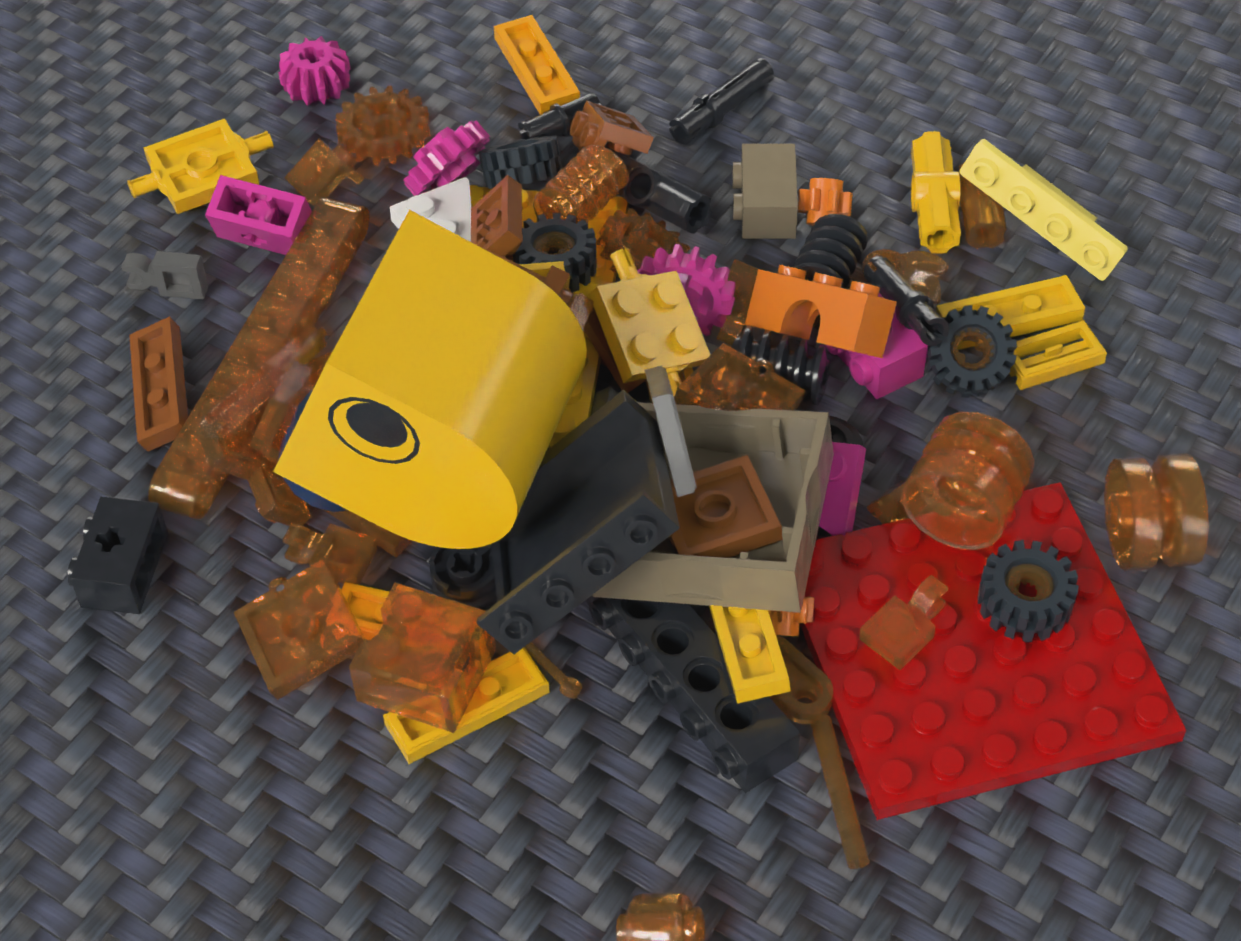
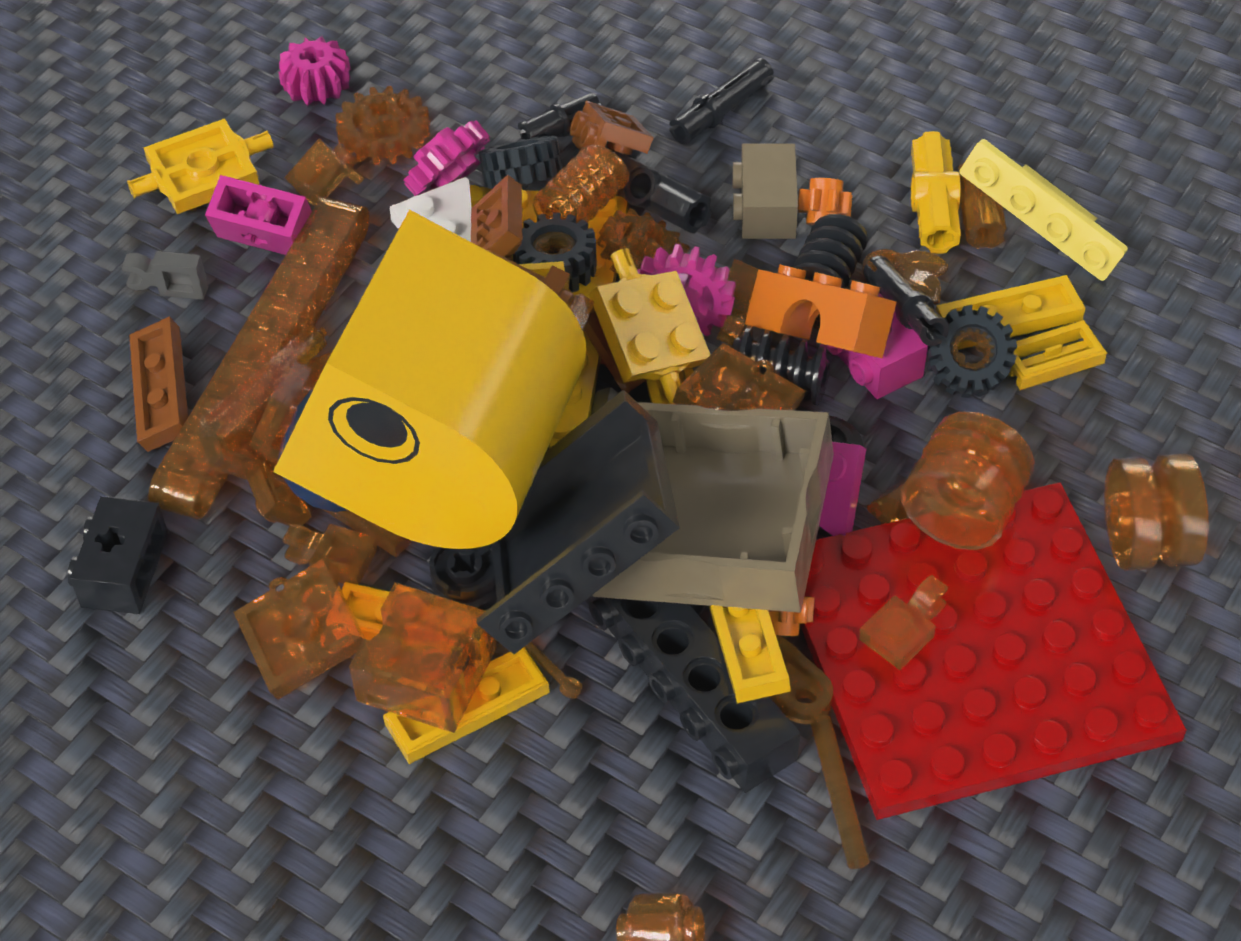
(535, 63): light orange plate -> none
(671, 430): tile -> none
(725, 512): dark orange plate -> none
(1025, 614): black bush -> none

